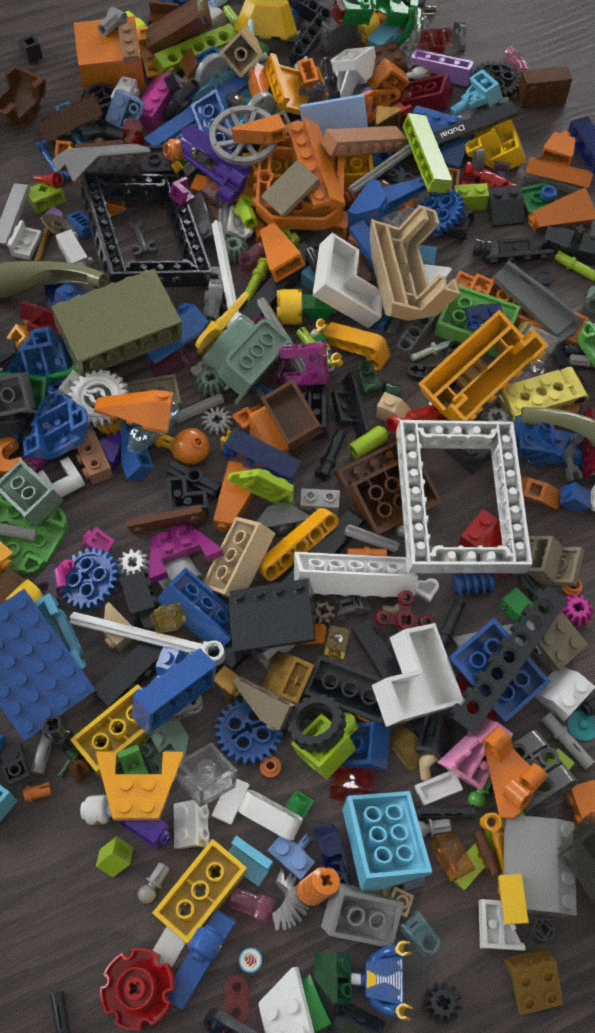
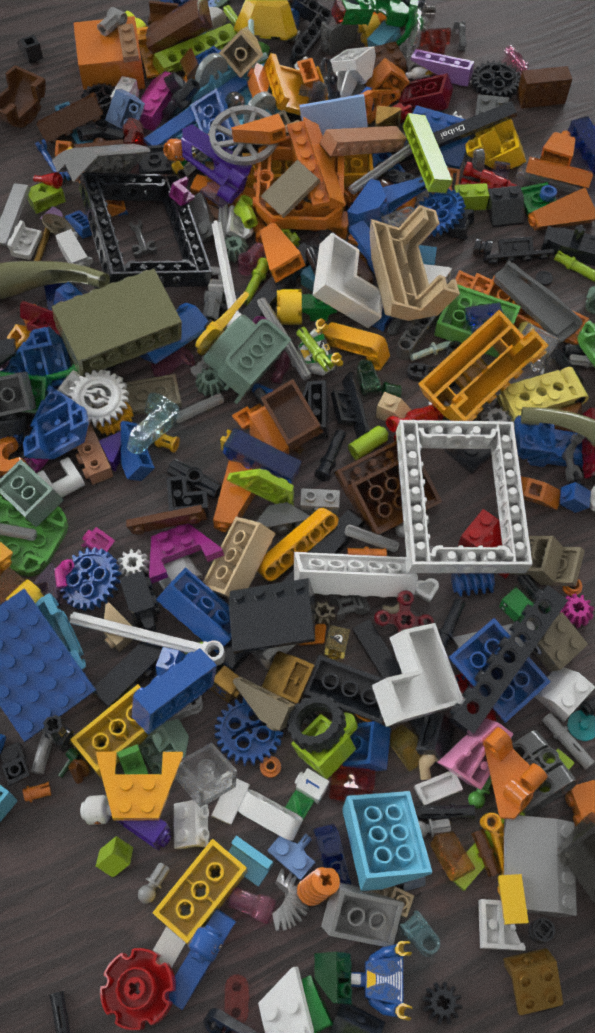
(146, 408): orange wedge -> none
(167, 617): clear yellow brick -> none
(190, 446): orange cylinder -> none
(212, 425): light grey gear -> none
(250, 960): tile -> none
(312, 785): none -> white brick
(315, 363): magenta brick -> none
(481, 92): medium azure brick -> none

